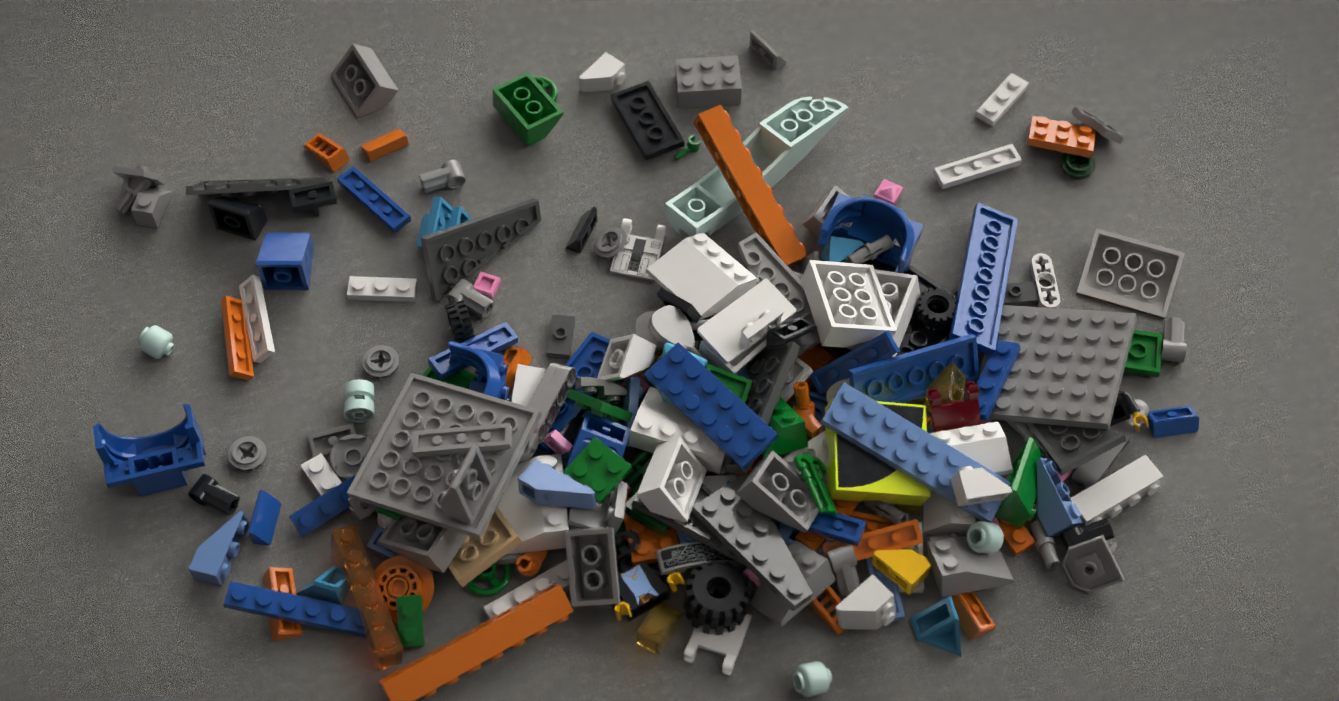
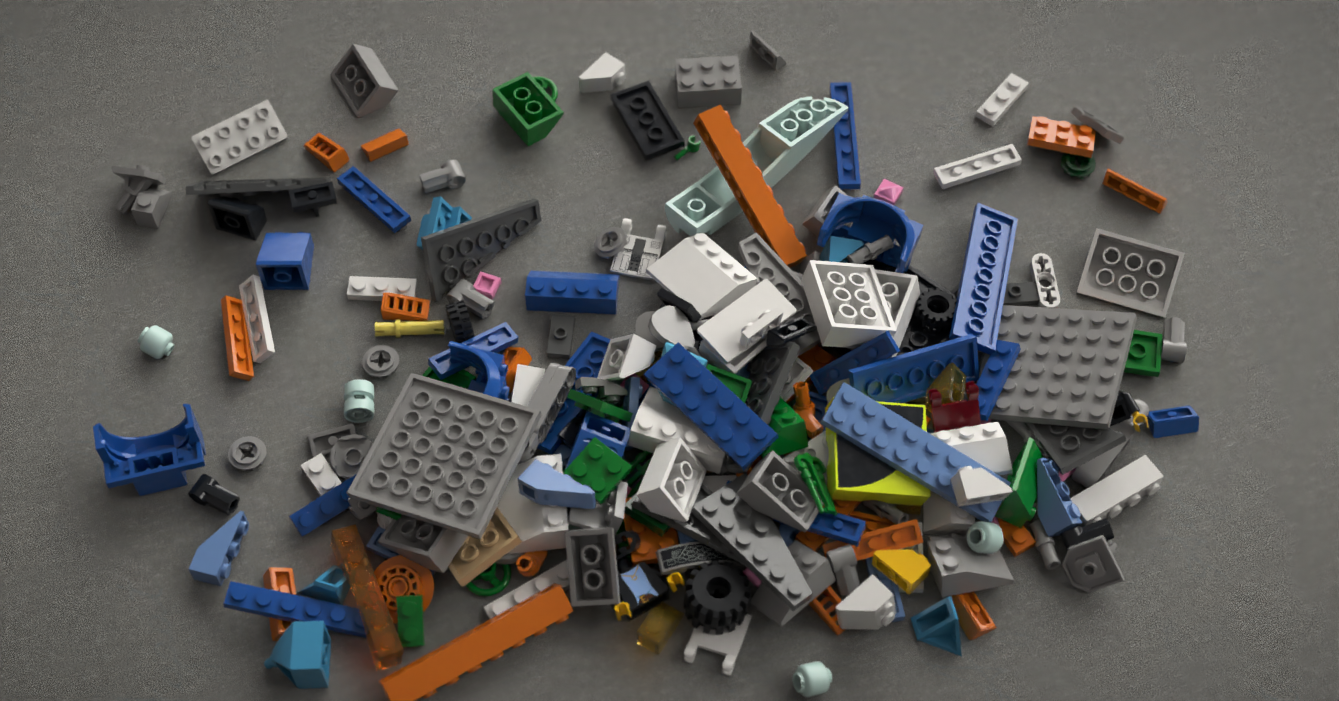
(239, 137): none -> white bracket
(264, 519): blue slope -> none
(303, 654): none -> dark azure piece
(405, 301): none -> orange slope
(409, 328): none -> light yellow pin
(461, 439): light grey plate -> none
(467, 488): light grey slope -> none
(557, 442): bright pink tile -> none
(572, 292): none -> blue slope
(583, 231): black slope -> none
(845, 139): none -> blue plate
(1134, 191): none -> orange slope

